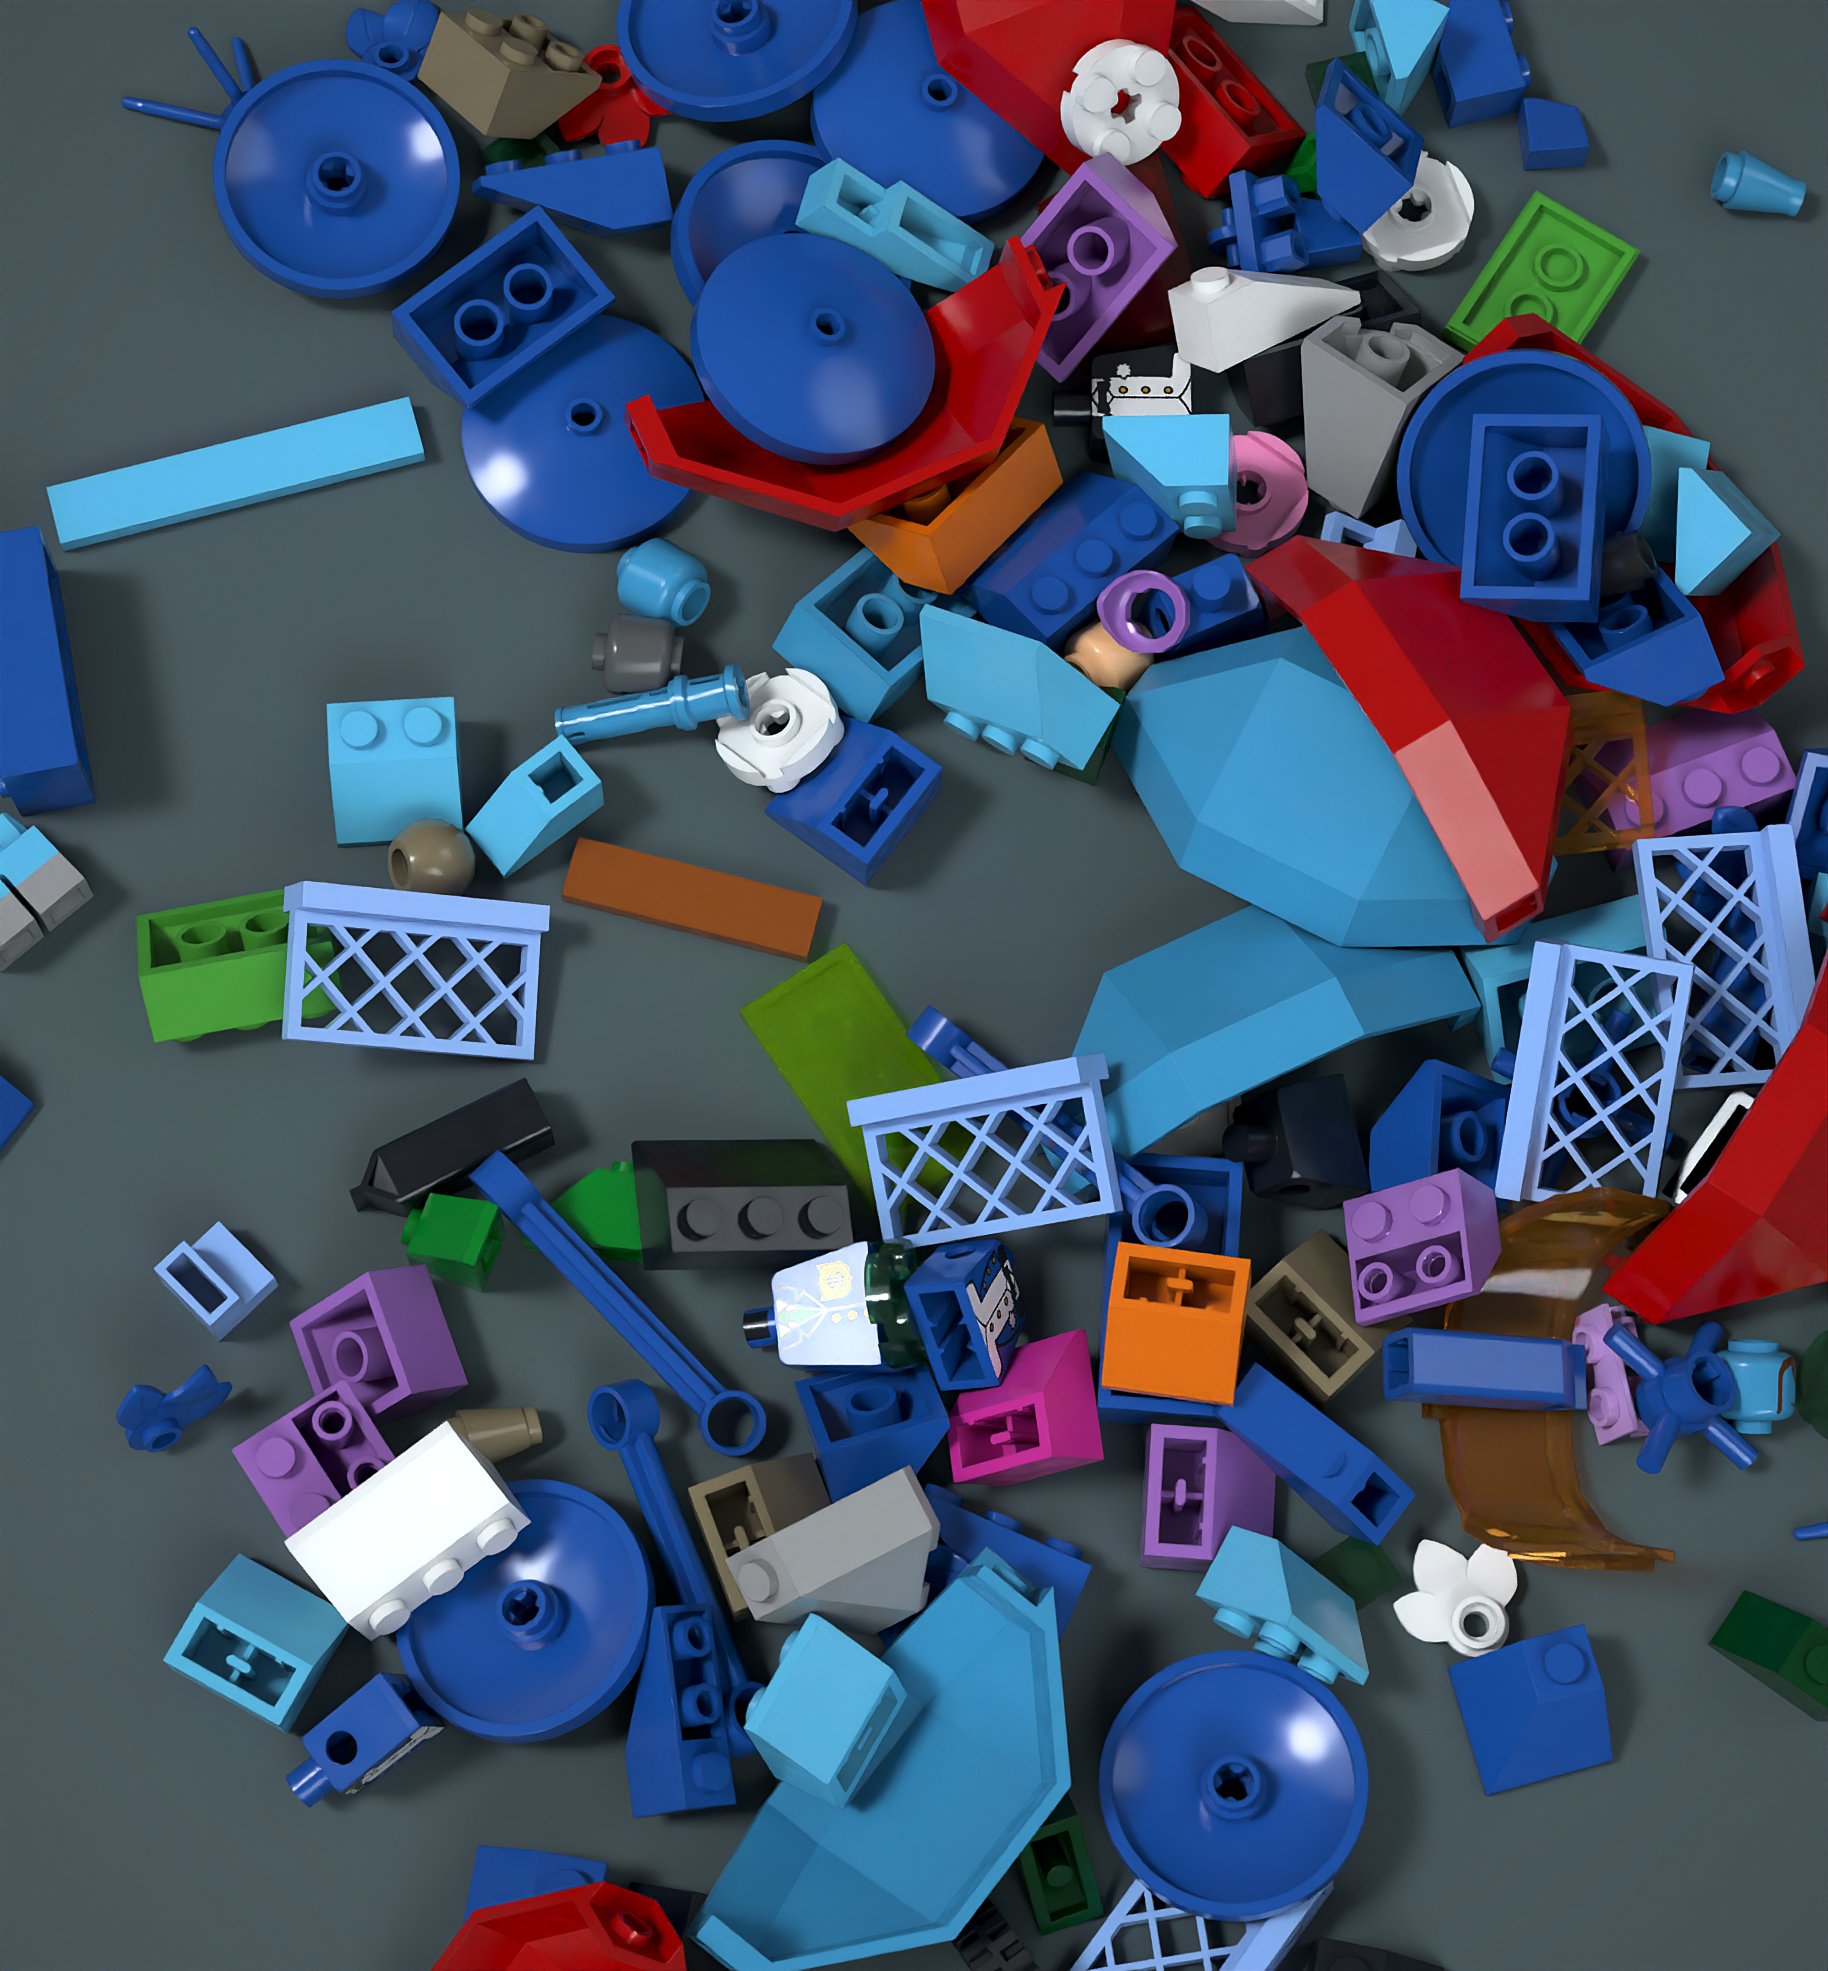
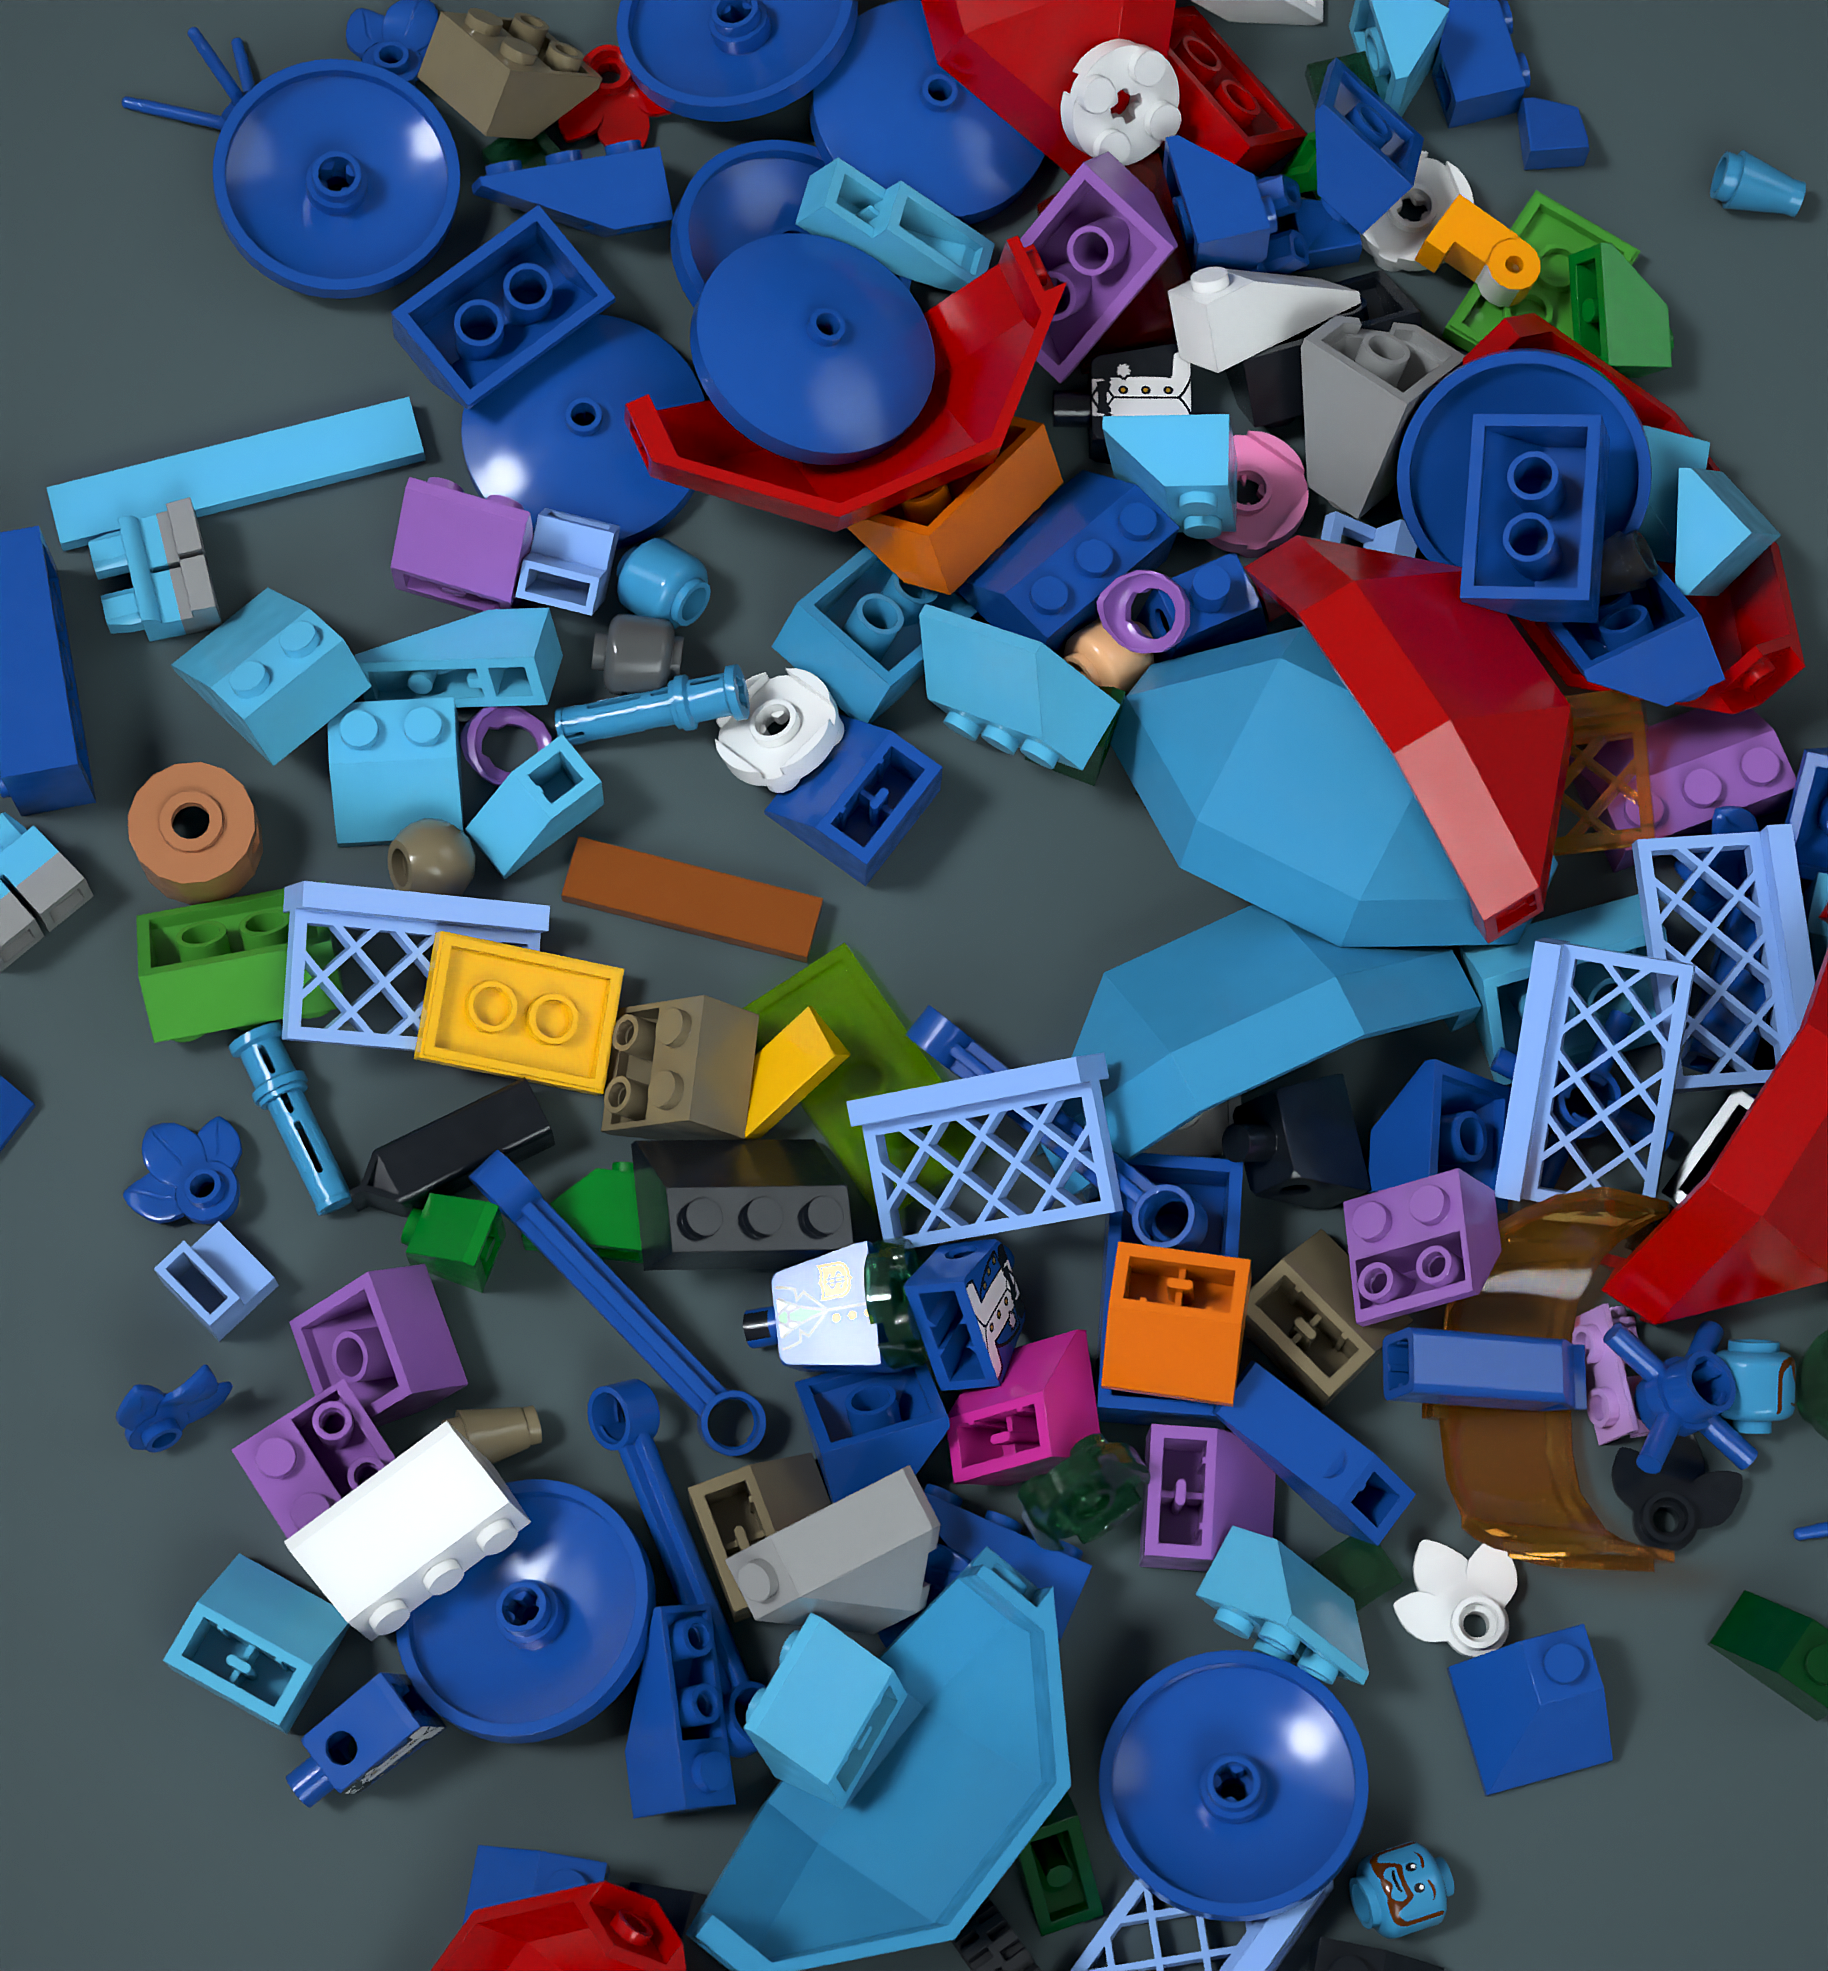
(167, 571): none -> medium azure hips
(181, 1167): none -> blue plate
(204, 866): none -> nougat piece
(274, 673): none -> medium azure slope
(287, 1085): none -> dark azure pin
(460, 546): none -> medium lavender slope
(478, 660): none -> medium azure slope
(495, 719): none -> medium lavender piece
(518, 1013): none -> yellow tile
(568, 562): none -> light blue piece
(680, 1070): none -> dark tan slope
(791, 1069): none -> yellow slope
(1083, 1493): none -> clear green plate
(1217, 208): none -> blue slope
(1401, 1890): none -> dark azure head
(1483, 252): none -> light orange leg
(1618, 313): none -> green slope
(1680, 1488): none -> black plate

